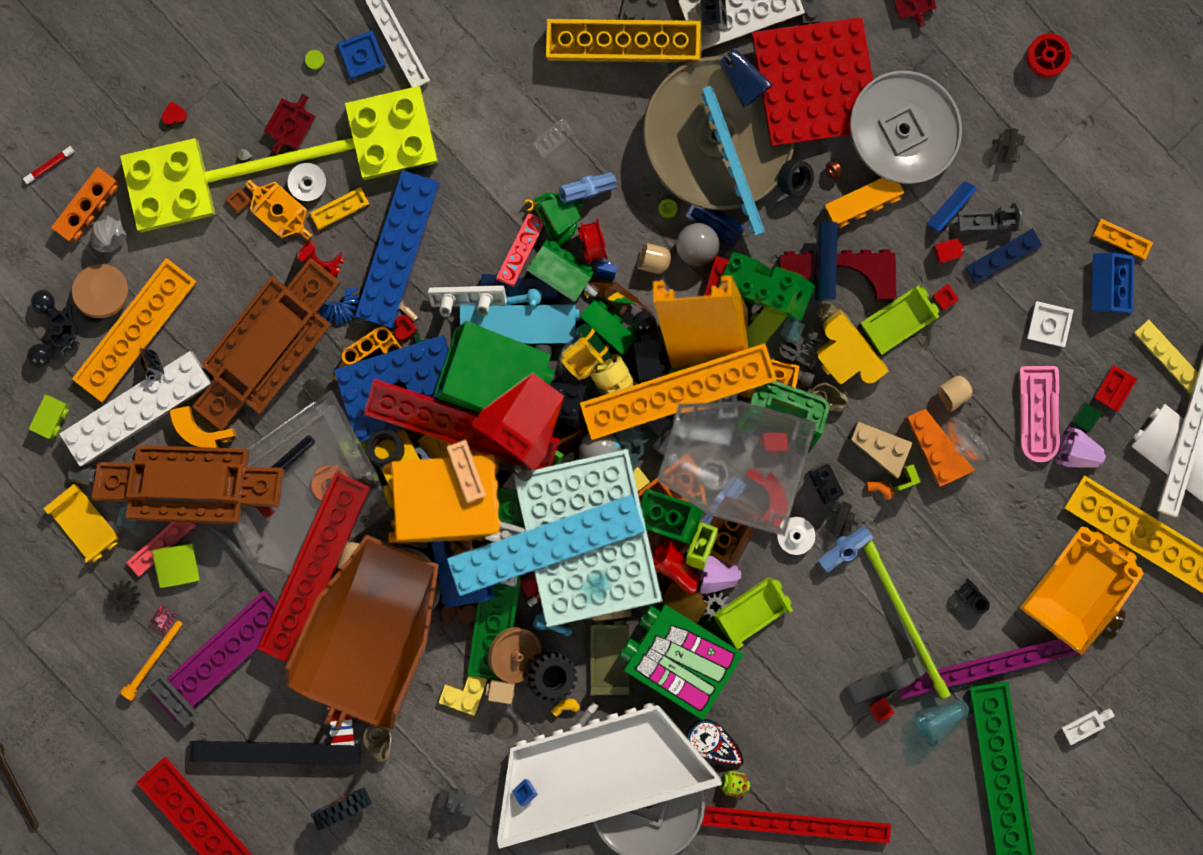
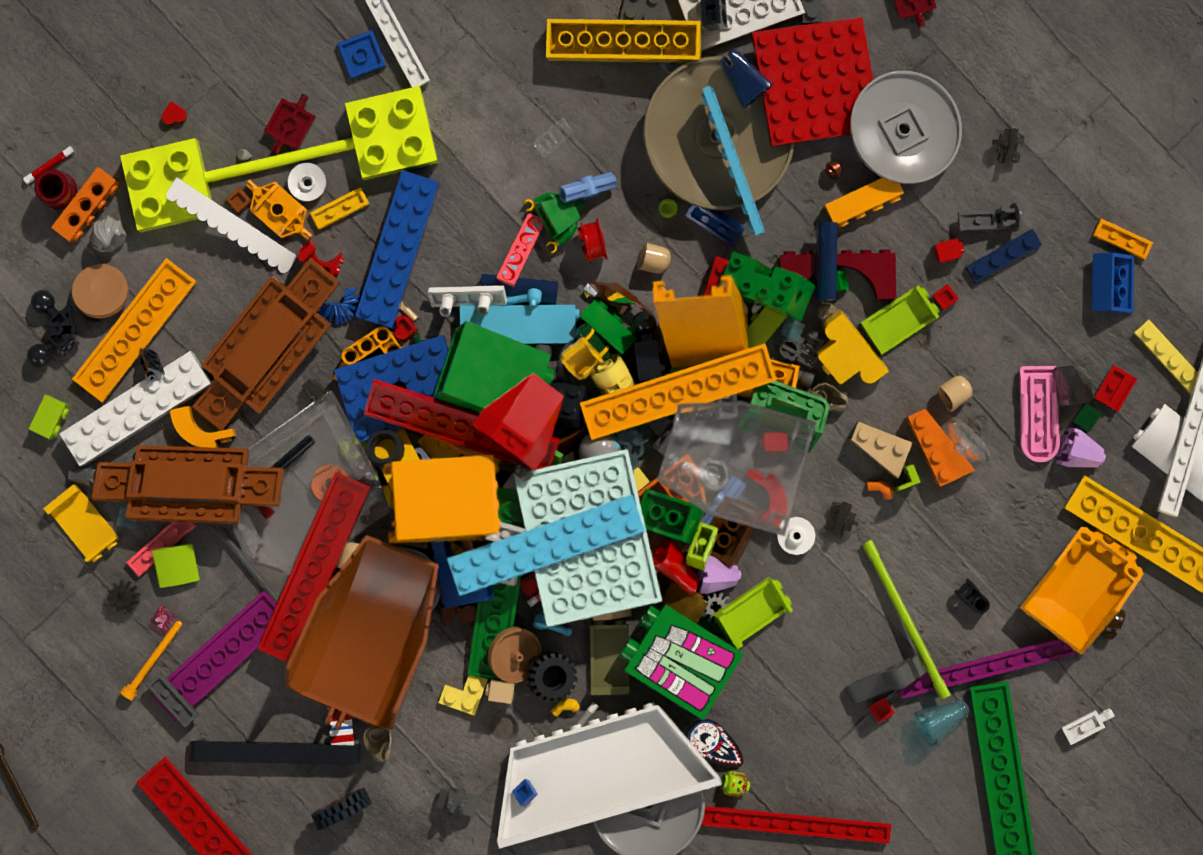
(45, 190): none -> dark red piece
(232, 224): none -> white sticker
(314, 59): lime tile -> none
(466, 471): light nougat plate -> none
(561, 270): green slope -> none
(599, 581): clear light blue plate -> none
(606, 270): blue plate -> none
(697, 244): light grey piece -> none
(805, 182): black tyre -> none
(827, 482): black hips -> none
(841, 281): none -> green tile
(845, 548): medium blue piece -> none
(951, 206): blue slope -> none
(1043, 65): red wheel -> none
(1050, 324): white plate -> none
(1072, 386): none -> clear smoke slope

